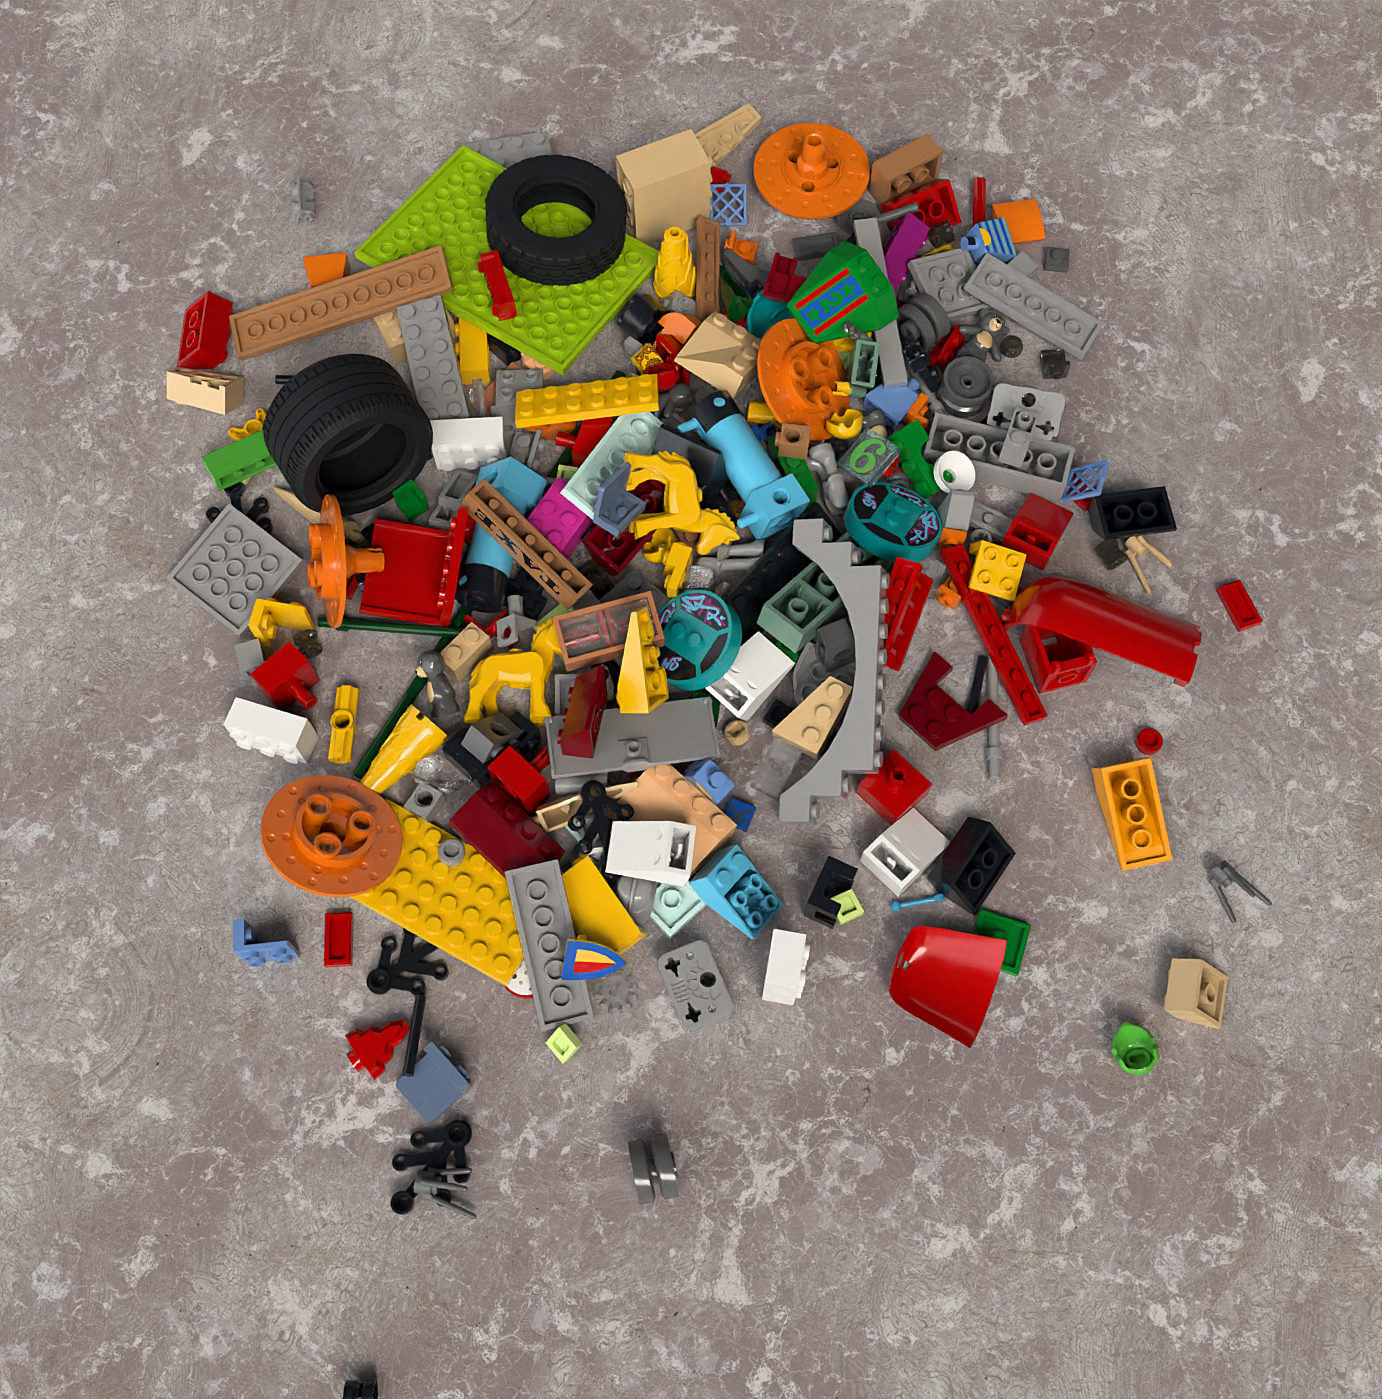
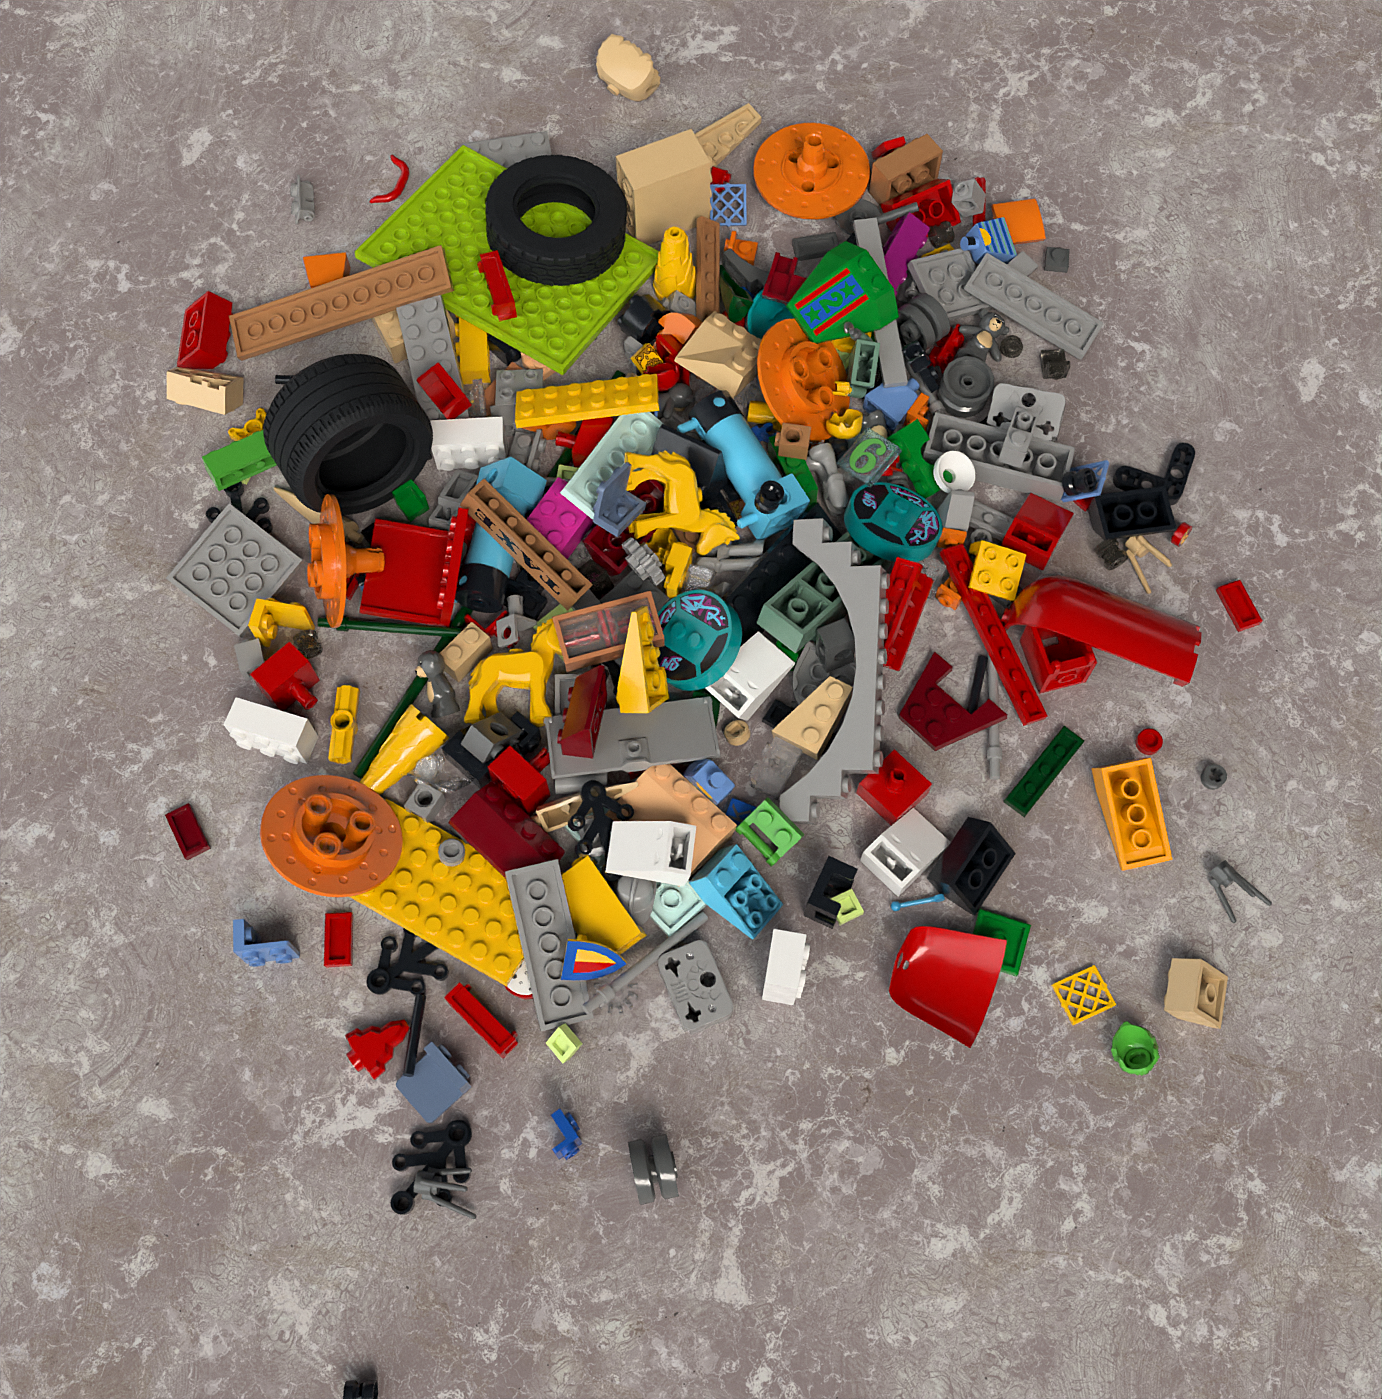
(187, 831): none -> dark red tile
(400, 185): none -> red animal
(444, 392): none -> red panel
(481, 1020): none -> red container
(568, 1127): none -> blue bracket
(607, 991): none -> light grey bar
(626, 69): none -> tan animal
(643, 561): none -> light grey gear
(769, 497): none -> black wheel
(774, 826): none -> bright green plate
(888, 147): none -> red tile
(968, 198): none -> light grey brick
(1044, 771): none -> dark green tile
(1078, 482): none -> black wheel
(1102, 986): none -> yellow window
(1158, 481): none -> black beam
(1181, 534): none -> red tile
(1211, 784): none -> dark grey bush

